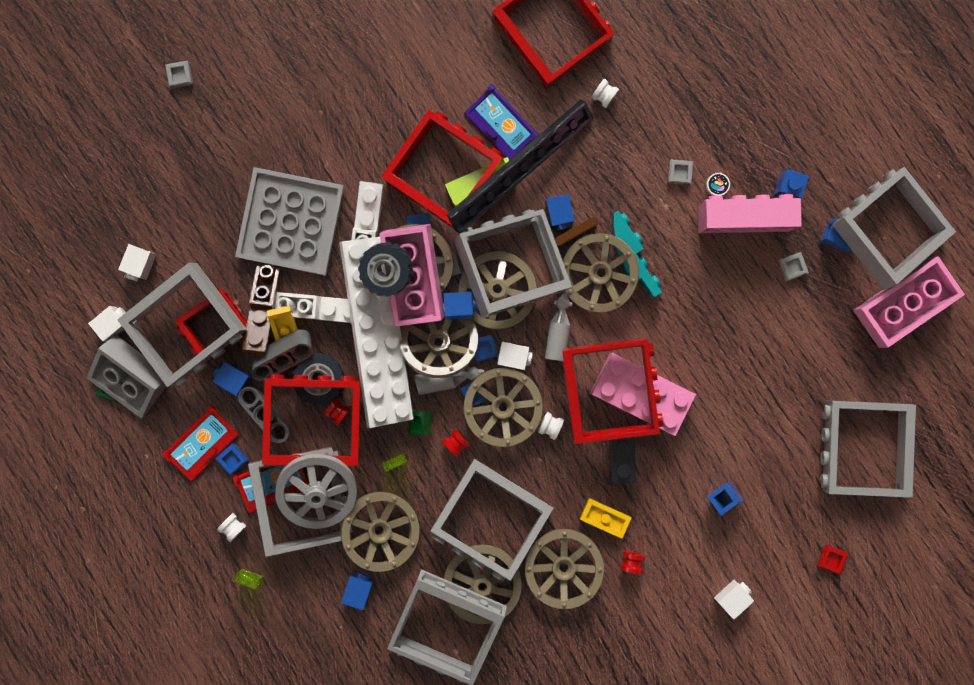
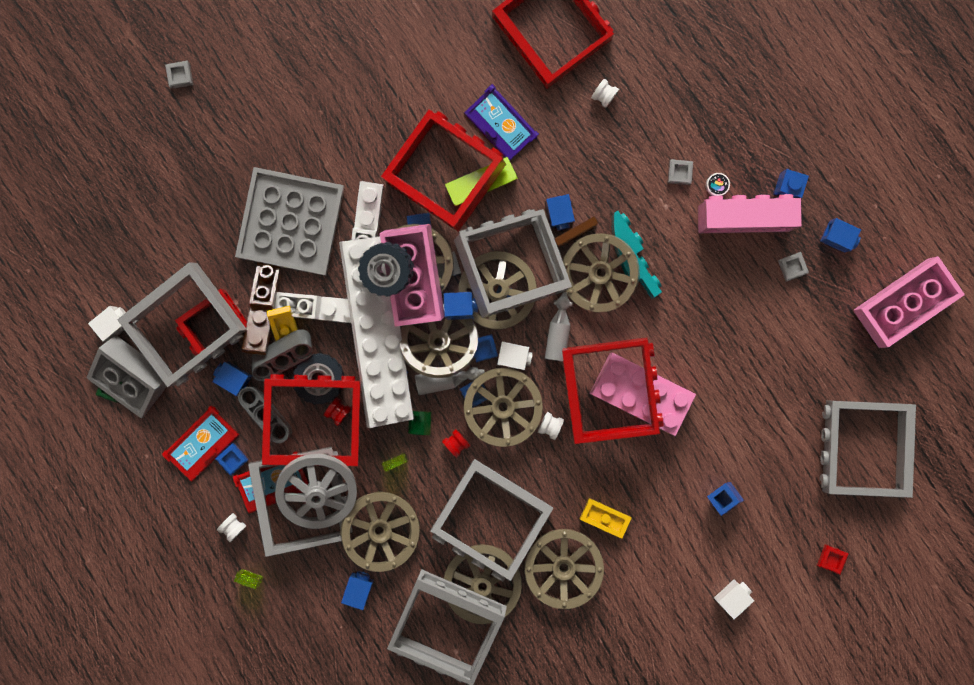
(136, 263): white brick -> none
(519, 166): black tile -> none
(622, 460): black brick -> none
(632, 562): red wheel -> none
(866, 250): light grey window -> none

